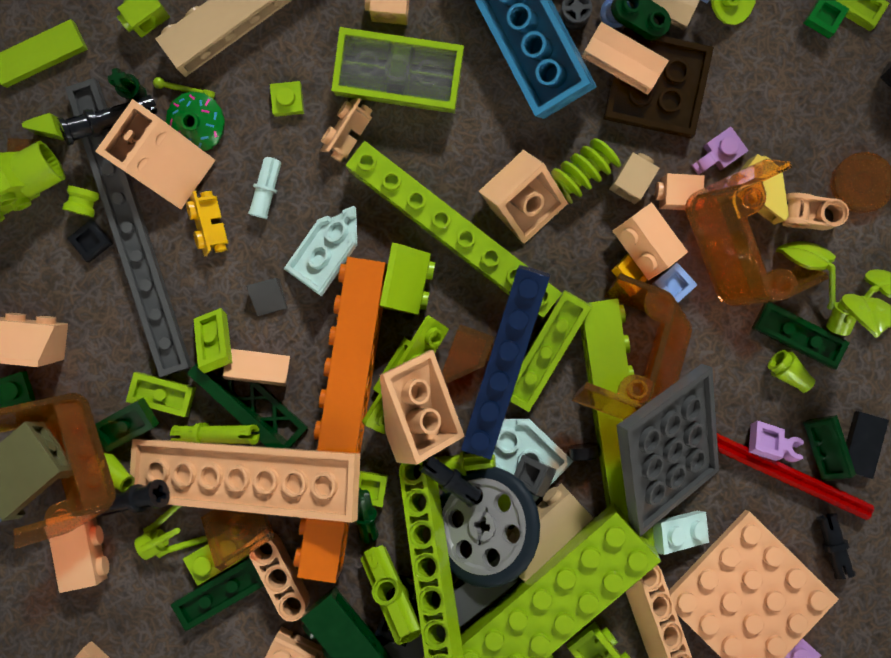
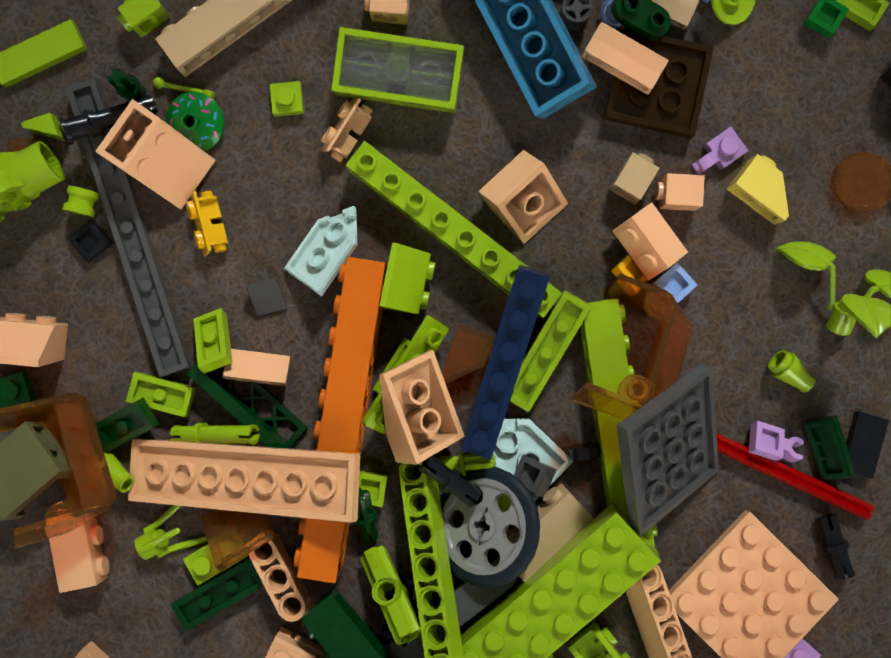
(139, 498): black pin -> none
(265, 188): light aqua axle -> none
(584, 167): lime piece -> none
(680, 532): light aqua plate -> none
(728, 244): clear orange windscreen -> none
(800, 335): dark green tile -> none
(808, 212): light nougat piece -> none

